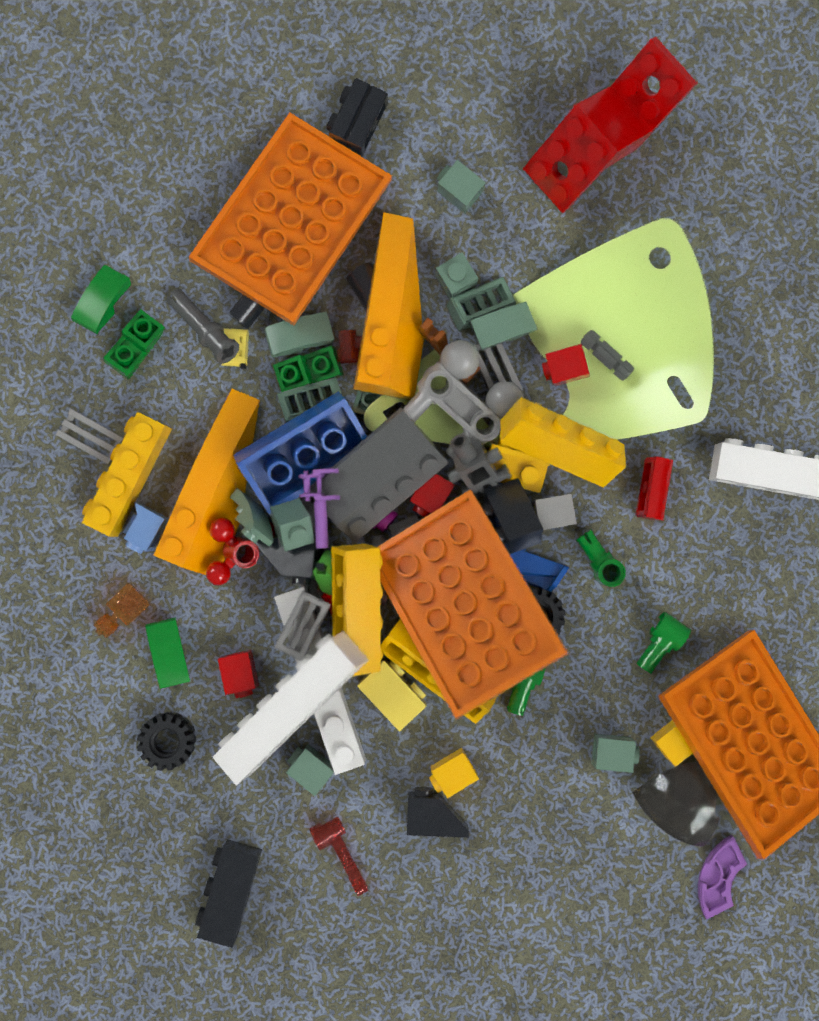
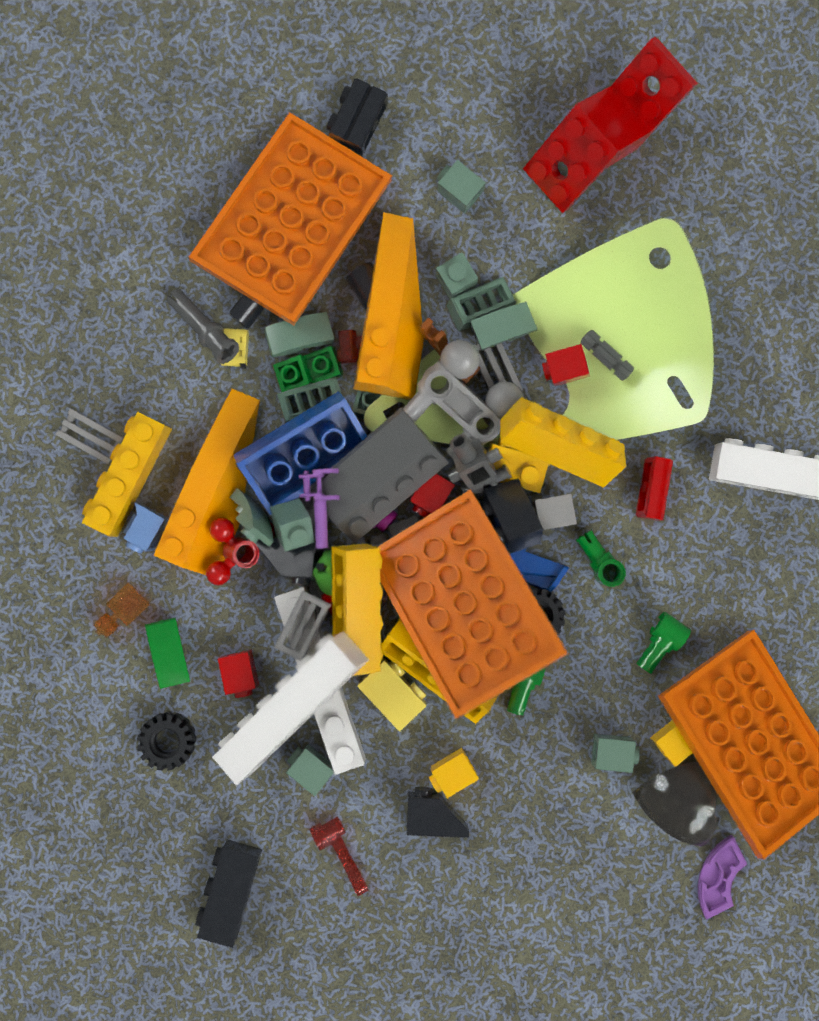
(97, 301): green slope -> none
(135, 344): green slope -> none

